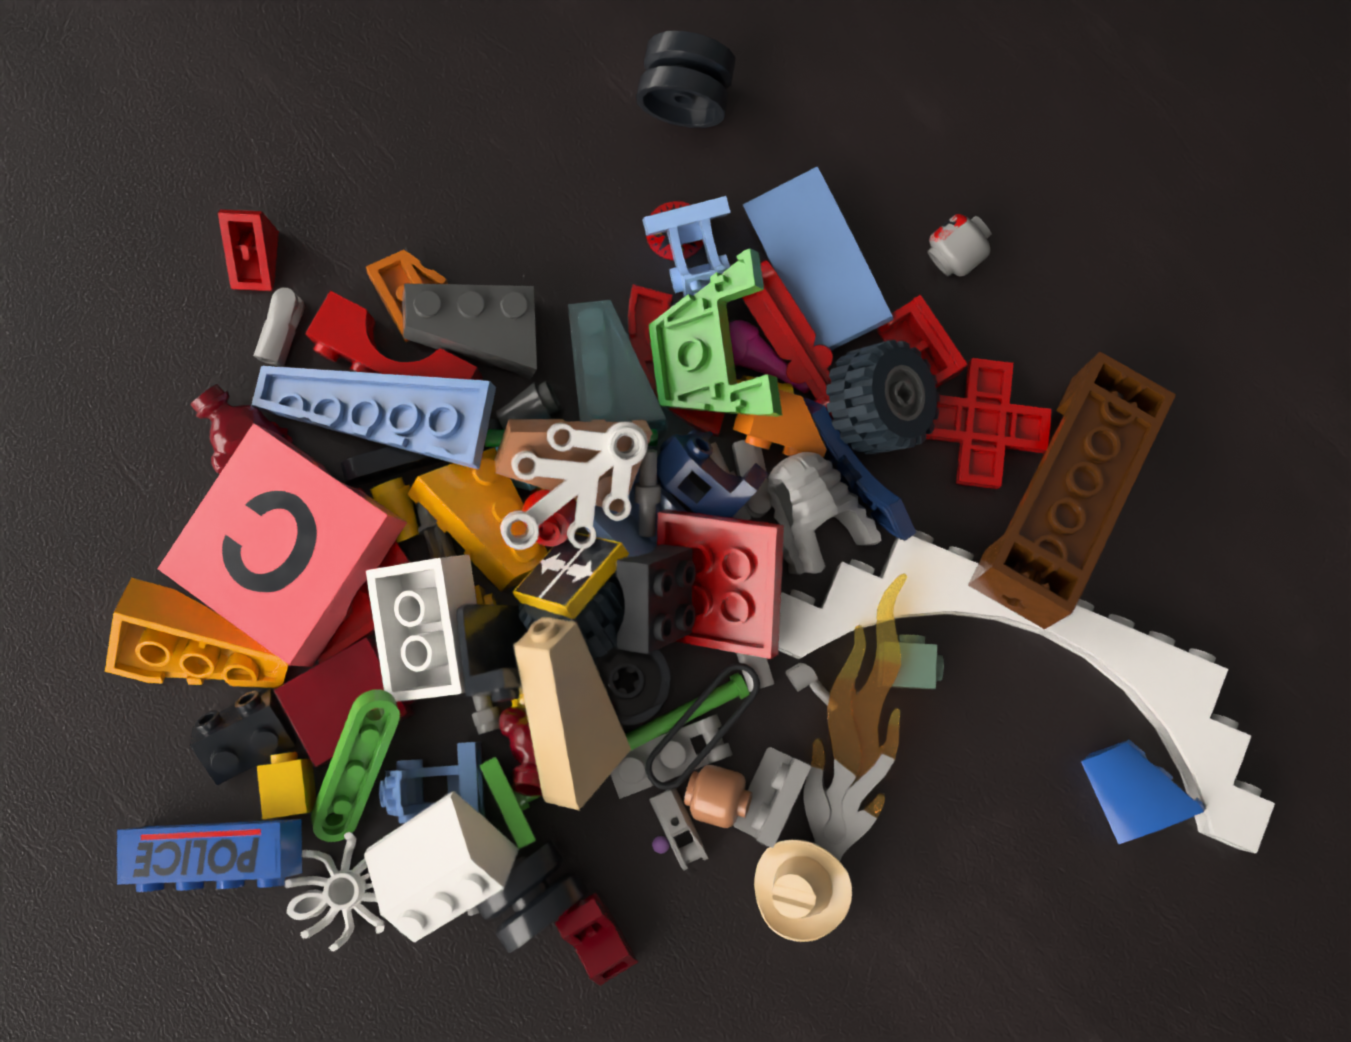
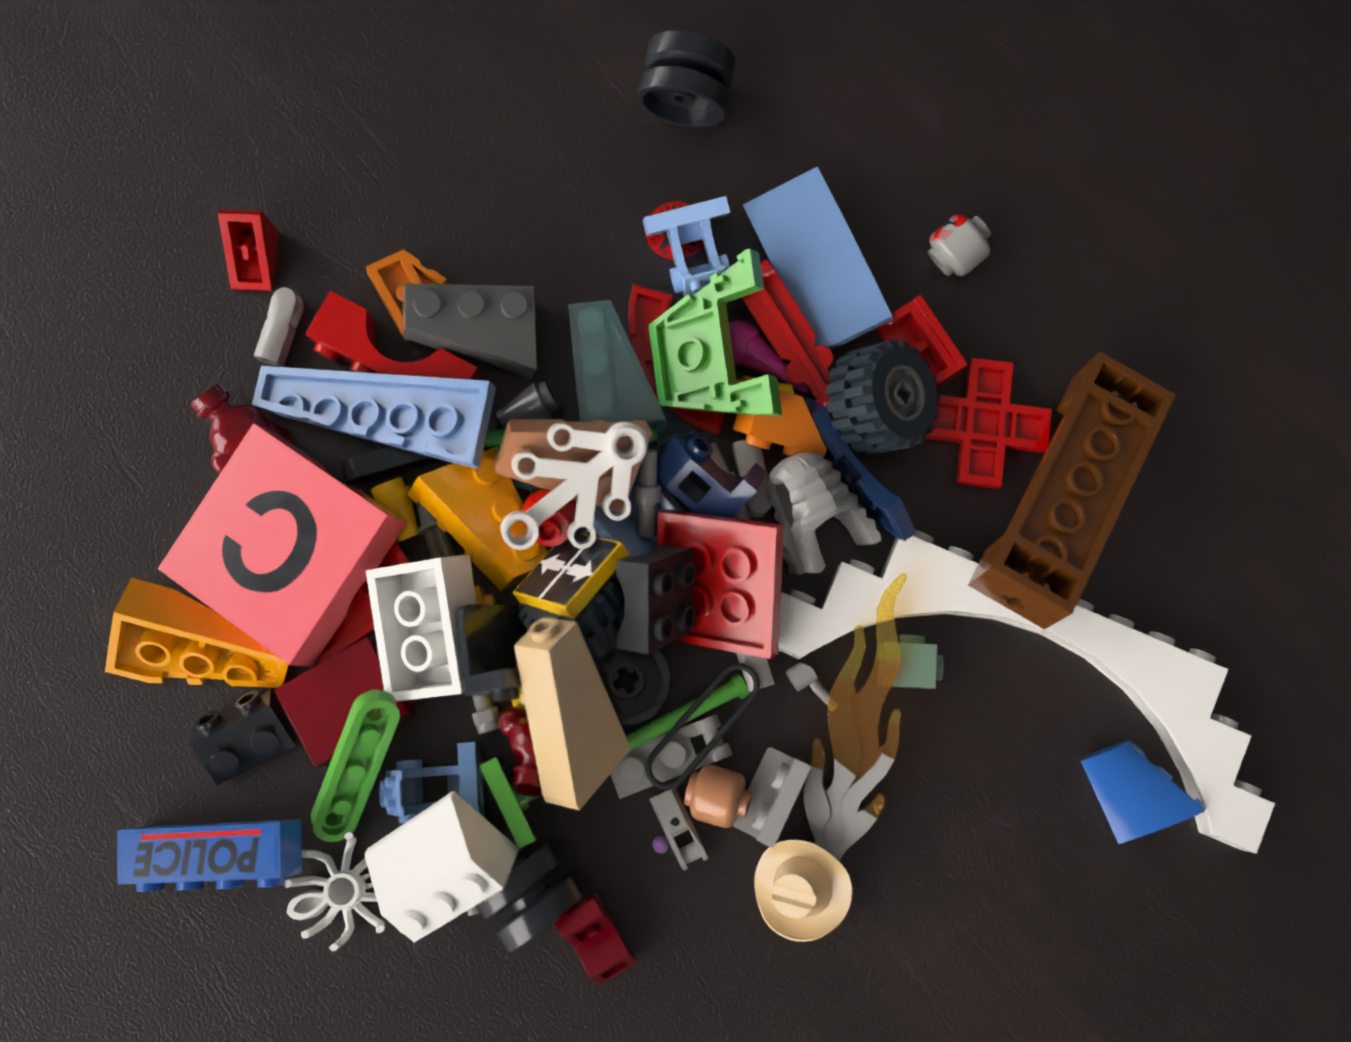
(286, 786): yellow brick -> none

